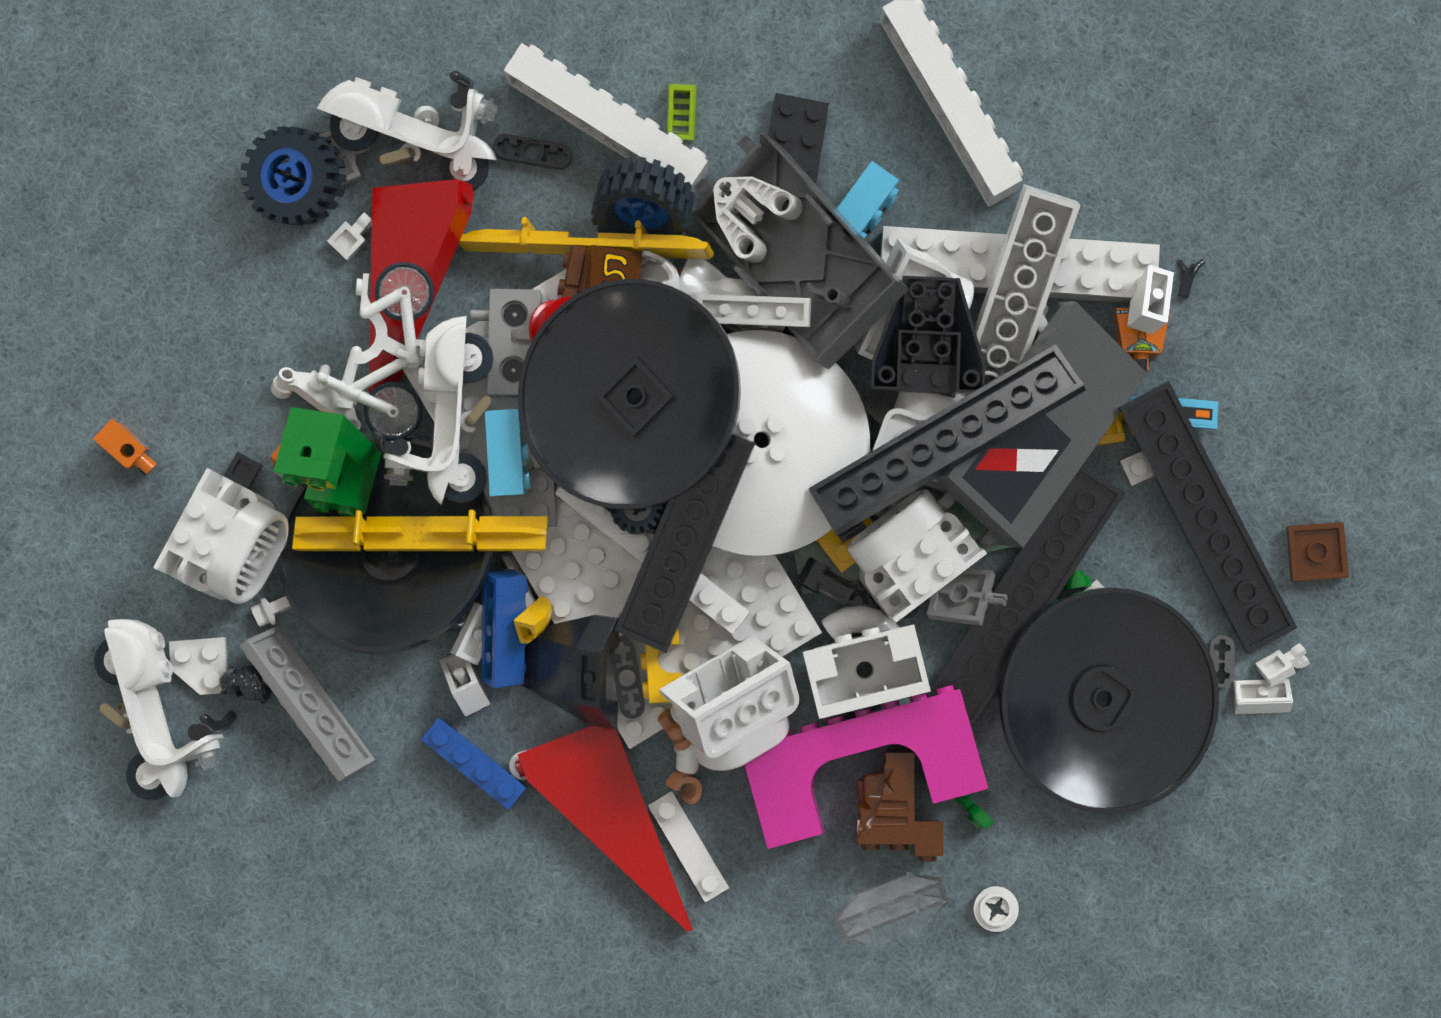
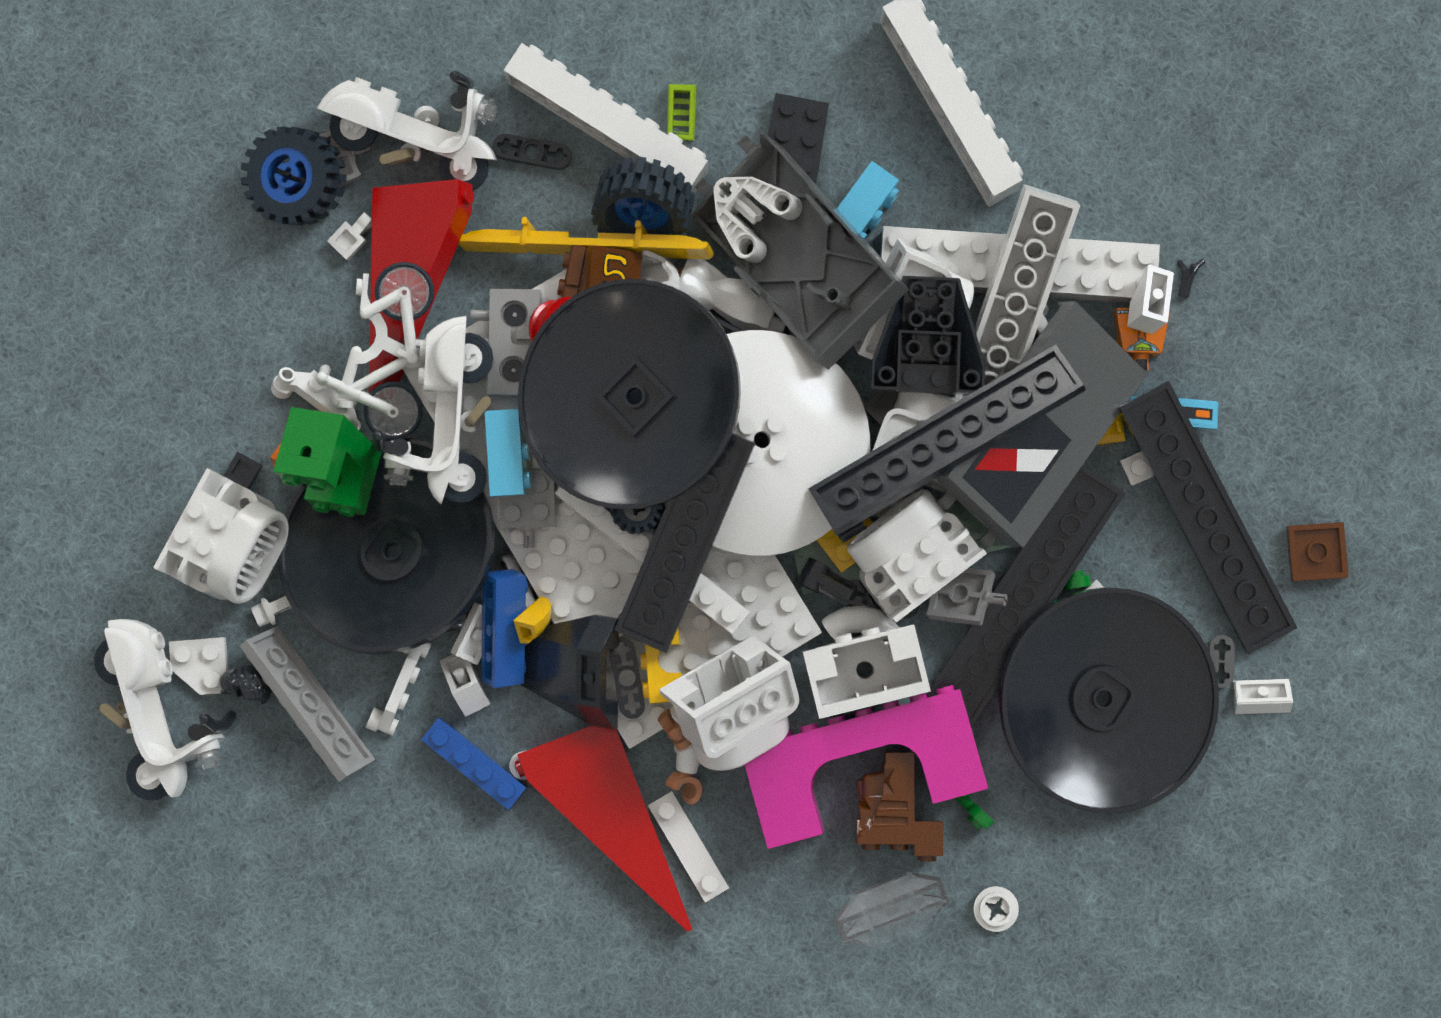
(116, 437): orange torso -> none
(385, 720): none -> white plate
(421, 533): yellow piece -> none
(758, 309): white plate -> none
(1281, 666): white plate -> none

